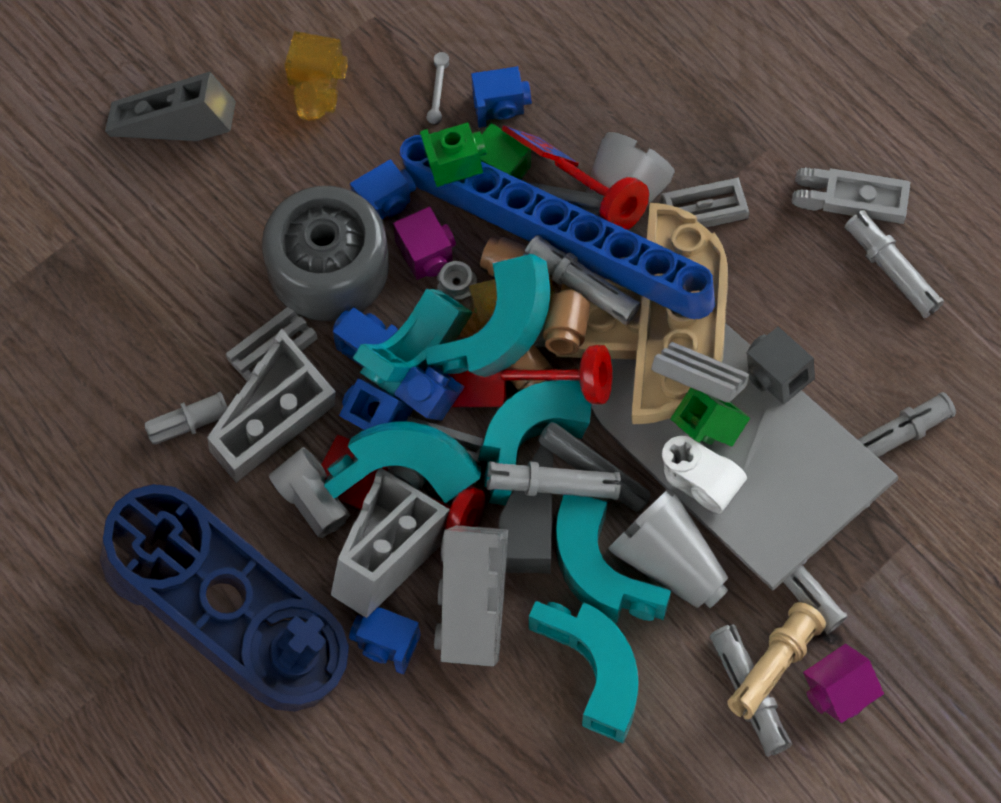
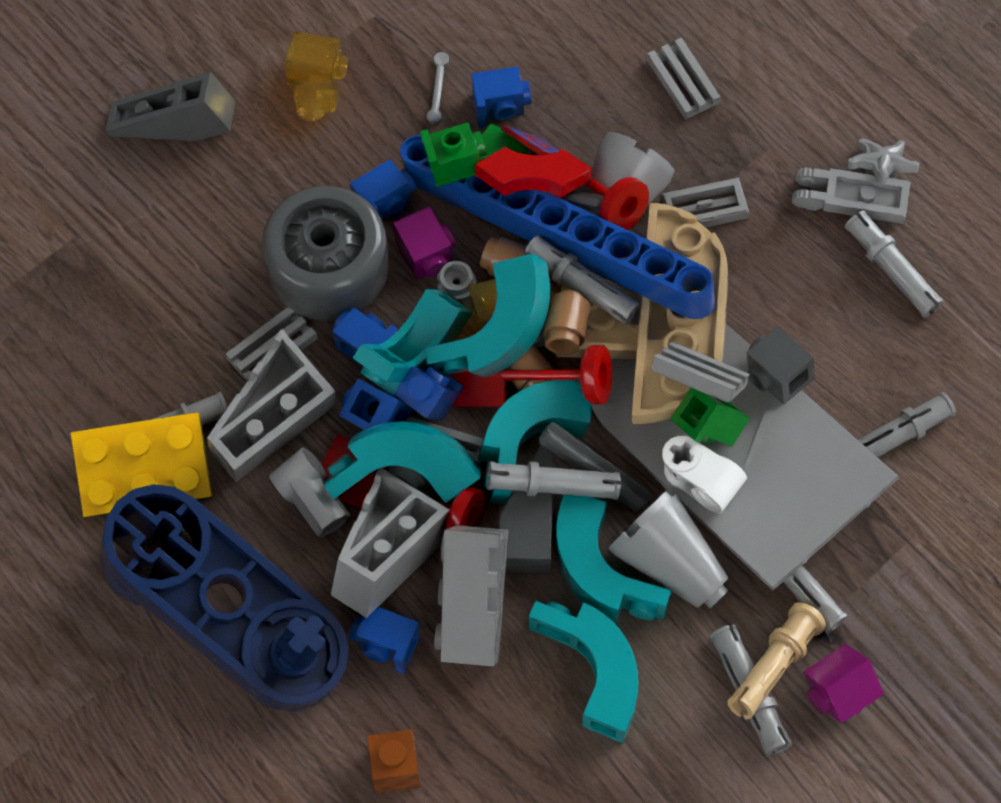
(140, 454): none -> yellow plate
(393, 761): none -> dark orange brick
(551, 173): none -> red tile
(669, 53): none -> light grey tile
(882, 161): none -> light grey animal

